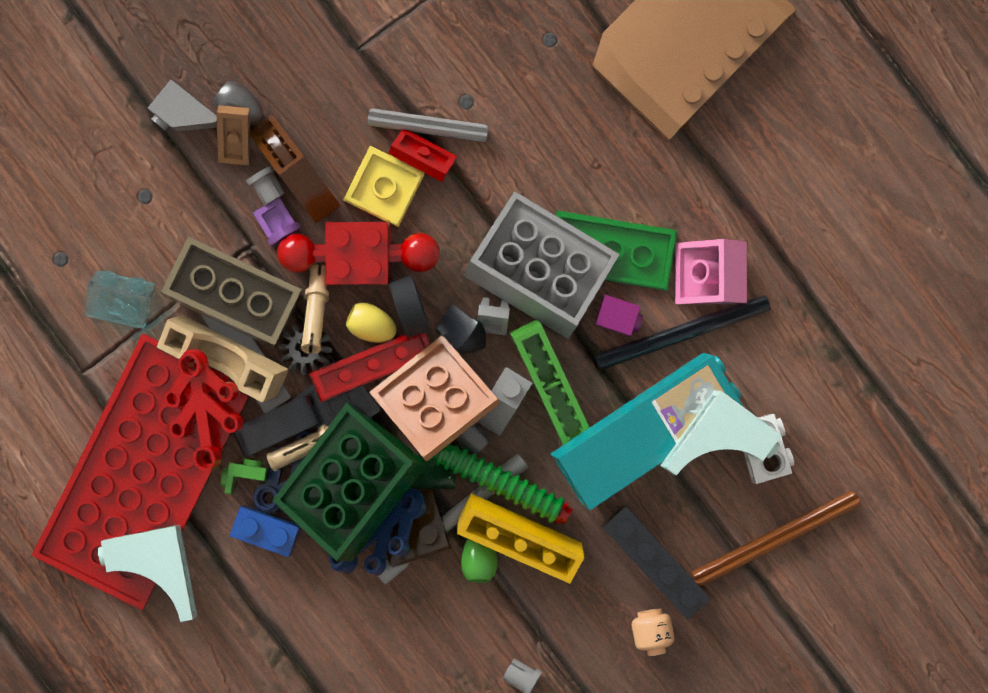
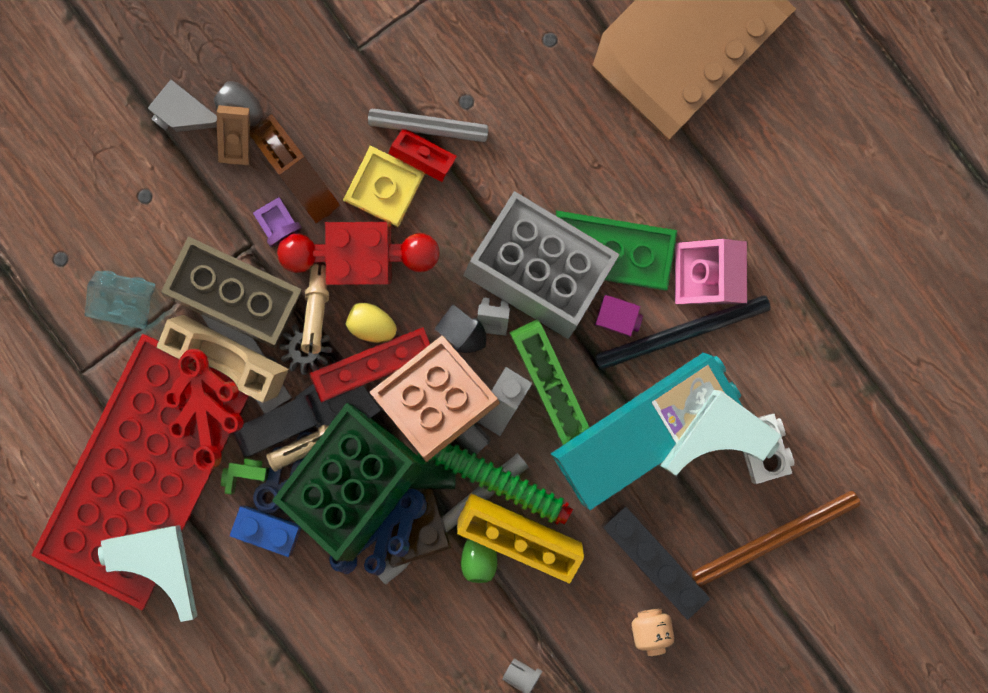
(266, 185): light grey bush -> none
(409, 306): black tyre -> none

